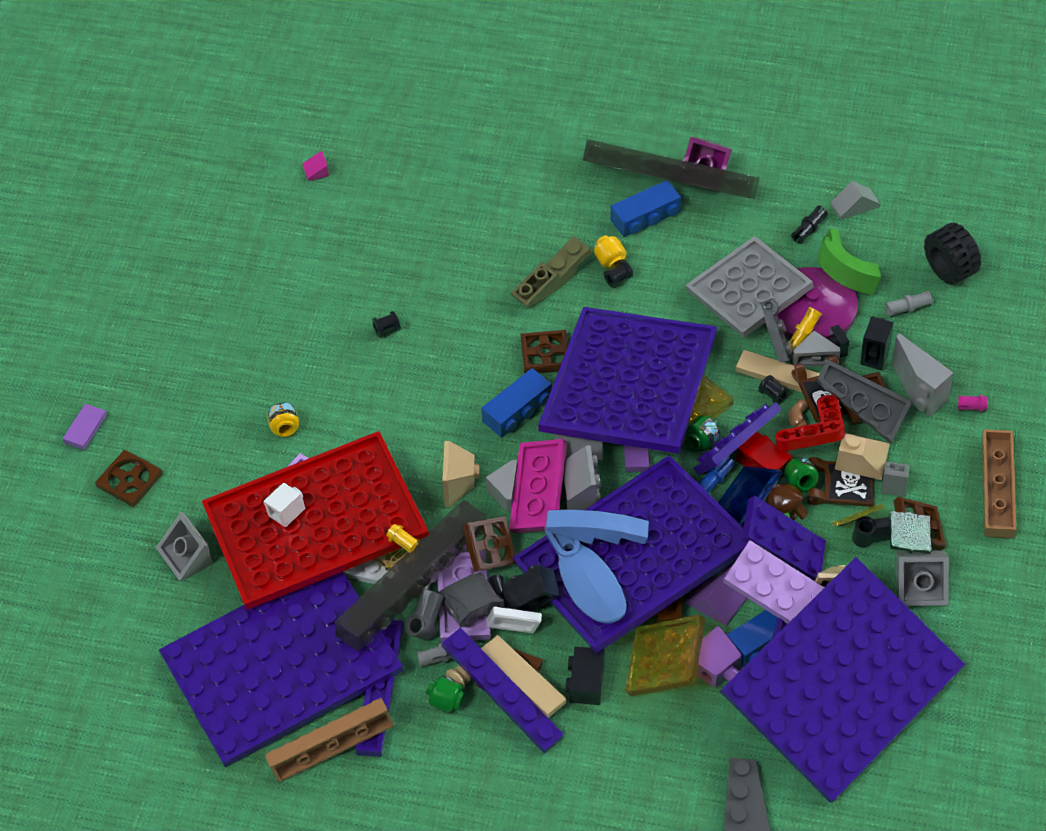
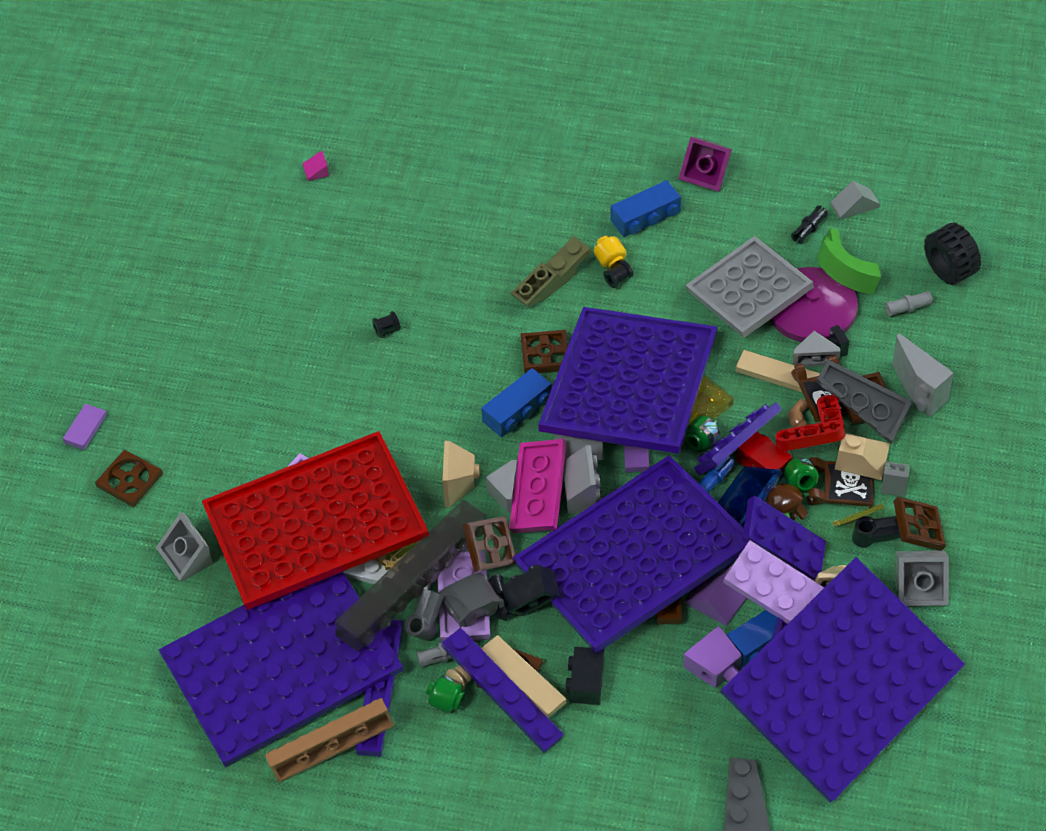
(283, 419): yellow head -> none
(284, 504): white brick -> none
(402, 538): yellow pin -> none
(513, 620): white tile -> none
(587, 525): medium blue slope -> none
(588, 580): medium blue plant -> none
(665, 655): clear yellow plate -> none
(671, 168): clear smoke brick -> none
(773, 389): black bush -> none
(776, 330): dark grey hinge -> none
(804, 329): yellow pin -> none
(876, 343): black brick -> none
(910, 532): piece -> none
(972, 403): dark pink pin -> none
(998, 484): medium nougat piece -> none

